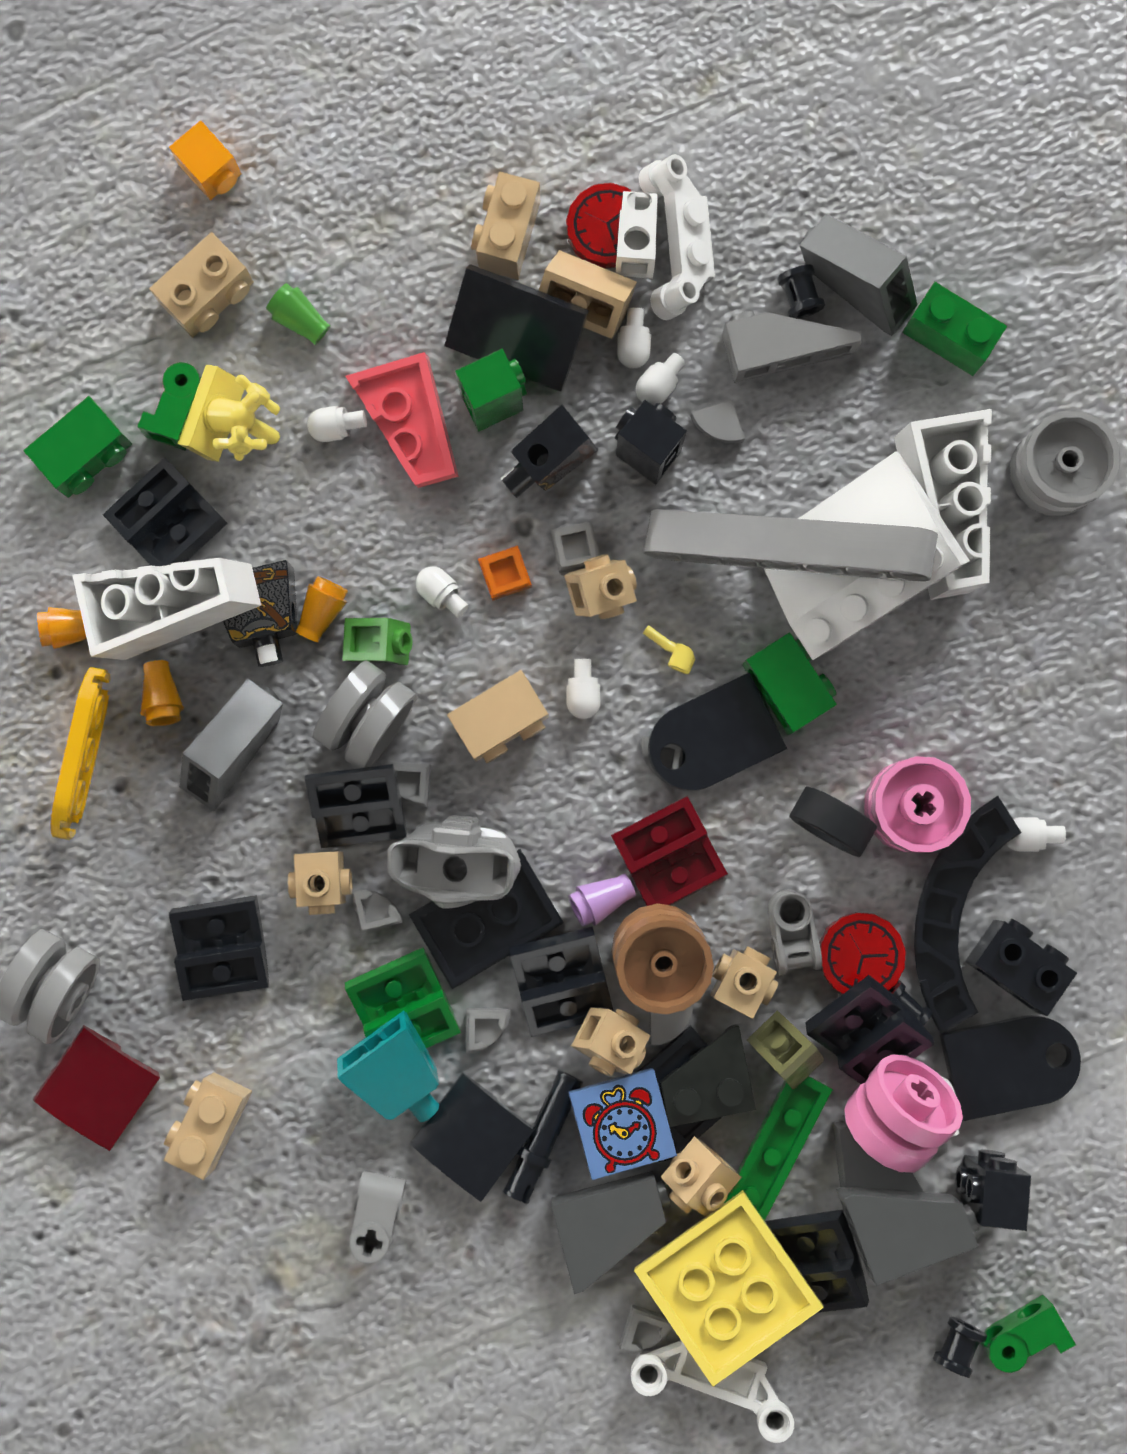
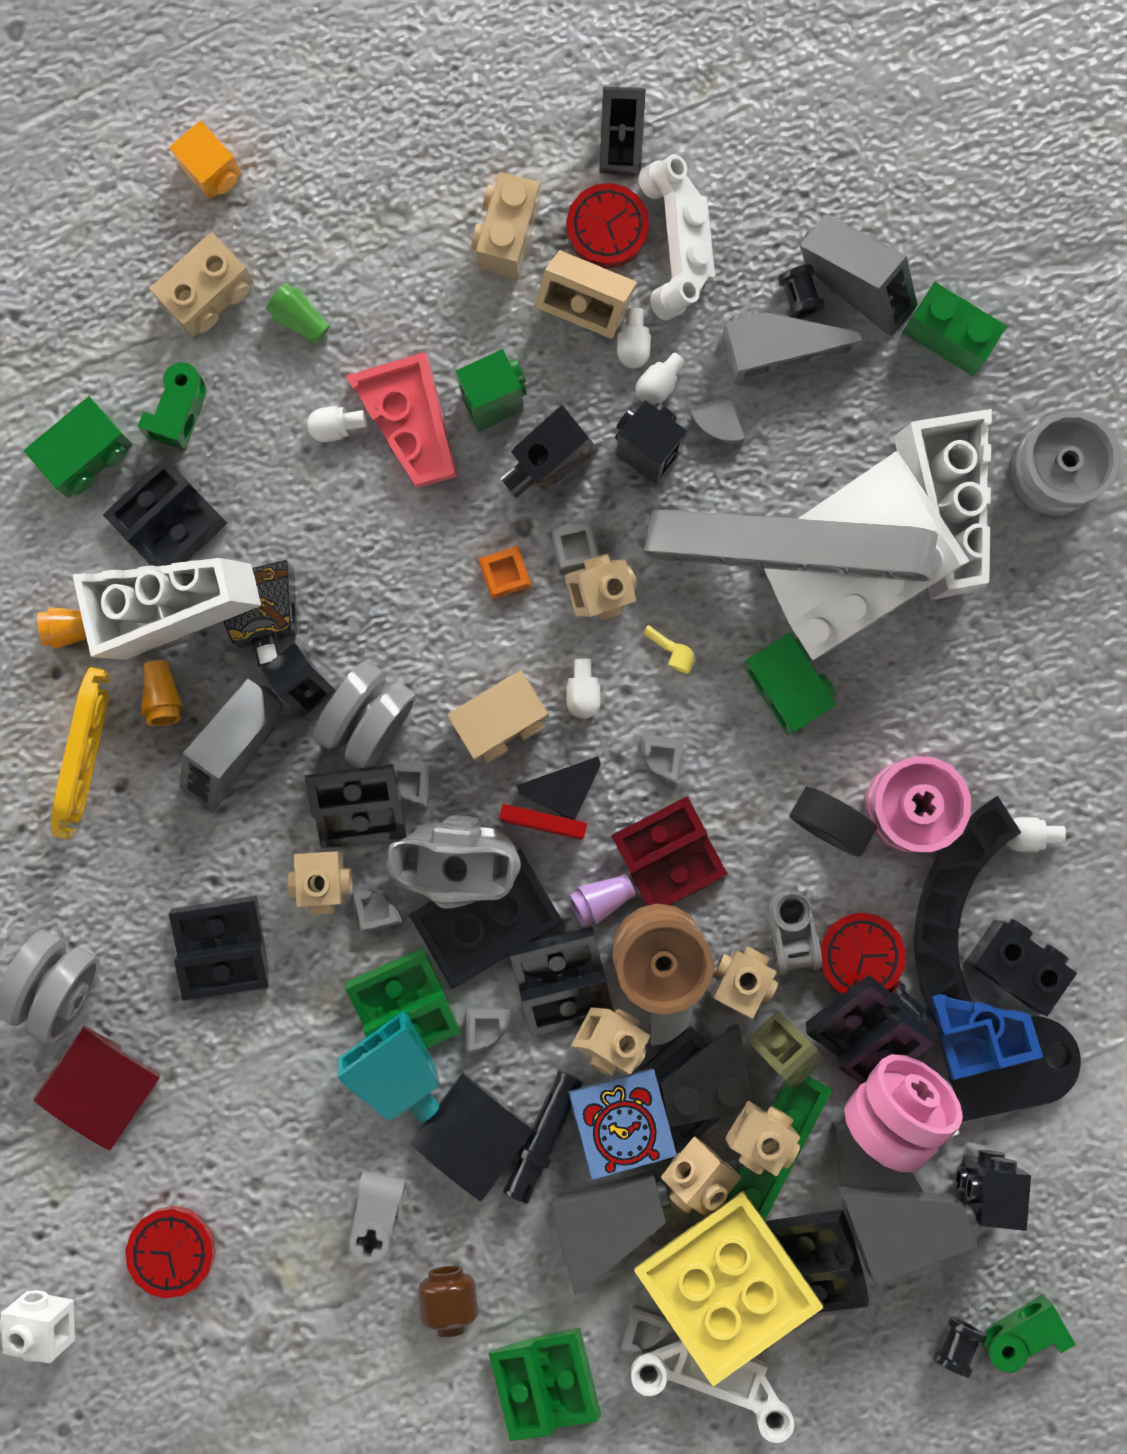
(37, 1327): none -> white brick
(170, 1252): none -> red tile
(207, 1126): tan brick -> none
(220, 411): light yellow piece -> none
(297, 680): none -> black slope
(321, 606): light orange cone -> none
(377, 640): bright green bracket -> none
(440, 590): white cylinder -> none
(448, 1300): none -> reddish brown head
(520, 320): black tile -> none
(543, 822): none -> red tile
(545, 1384): none -> green slope
(563, 789): none -> black slope
(622, 130): none -> black slope
(637, 235): white leg -> none
(717, 735): black tile -> none
(751, 1131): none -> tan brick
(982, 1037): none -> blue slope

